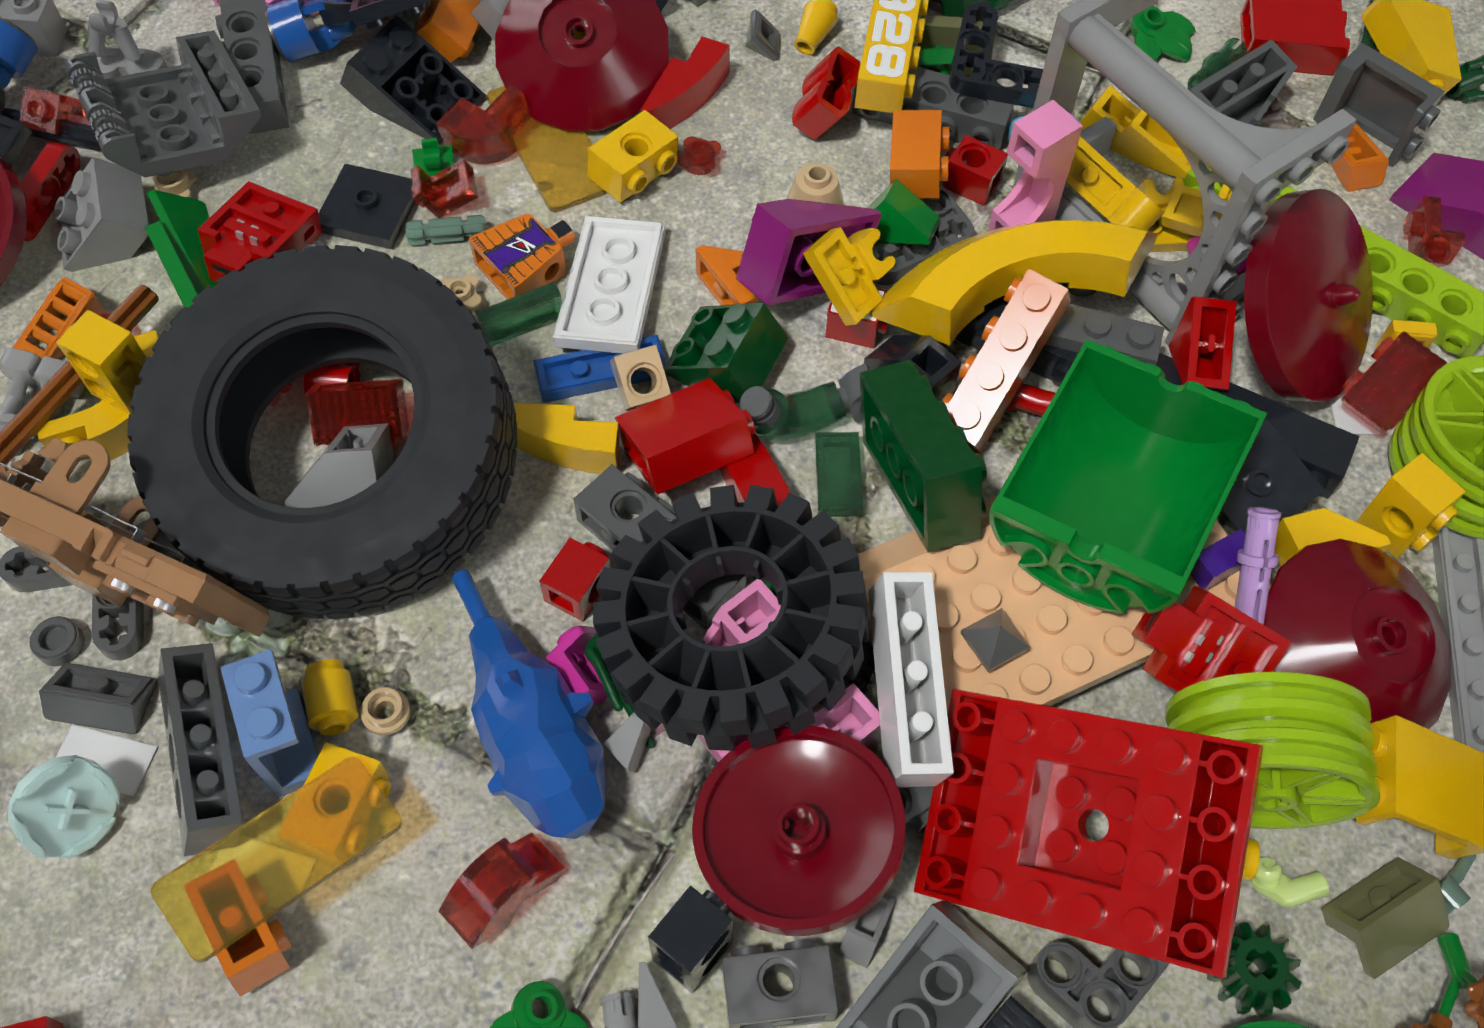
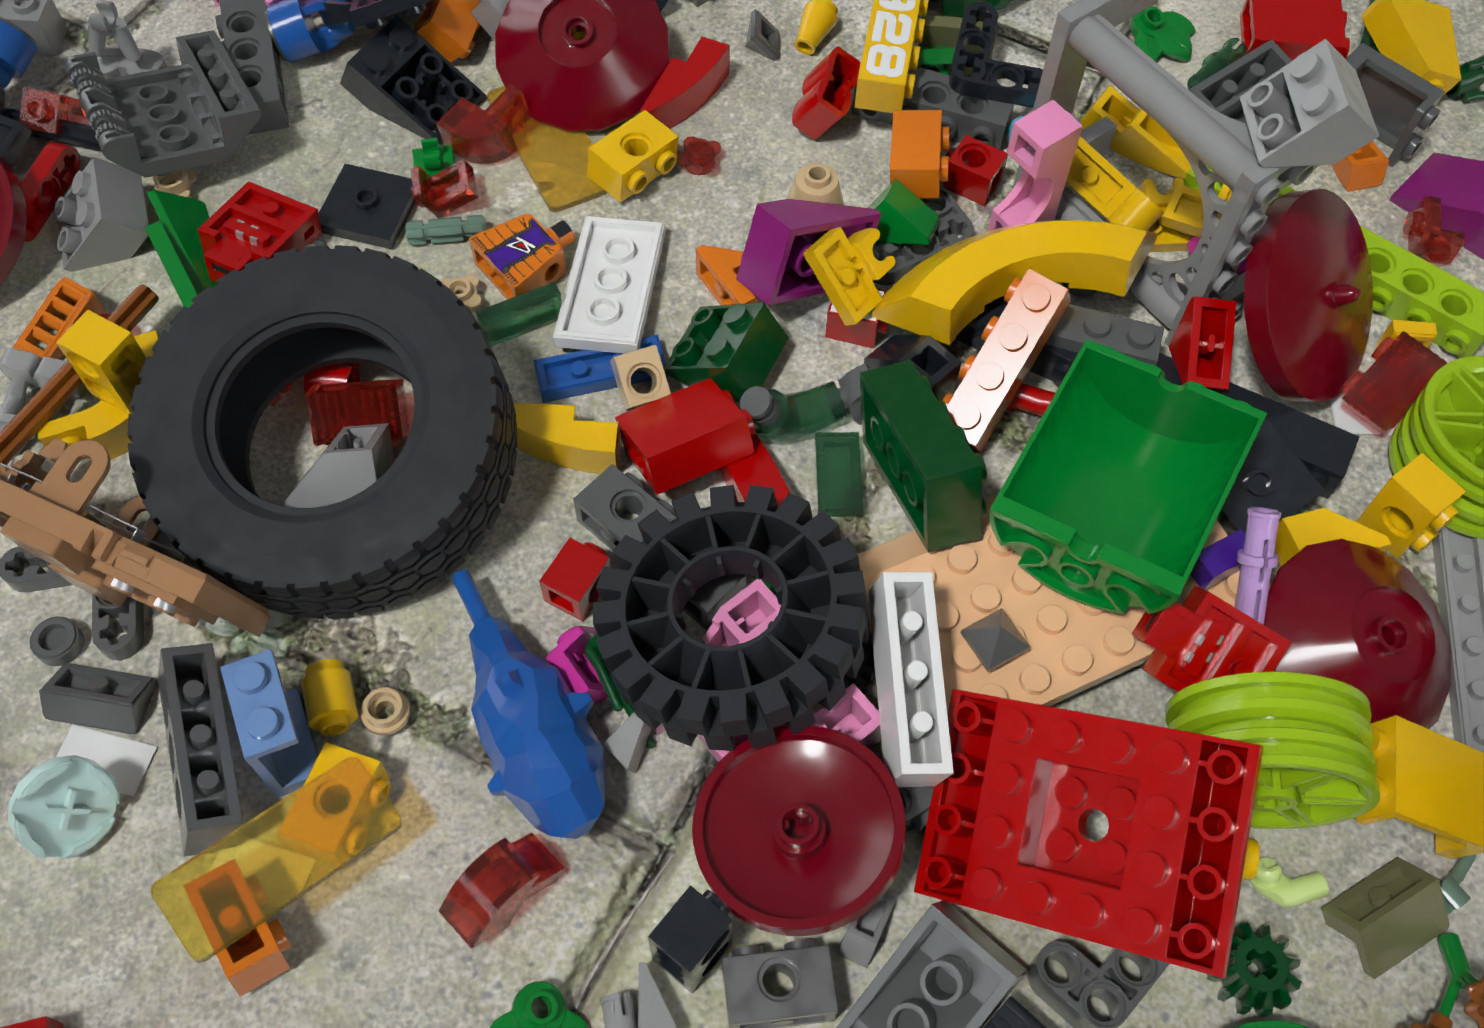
(1309, 111): none -> light grey slope

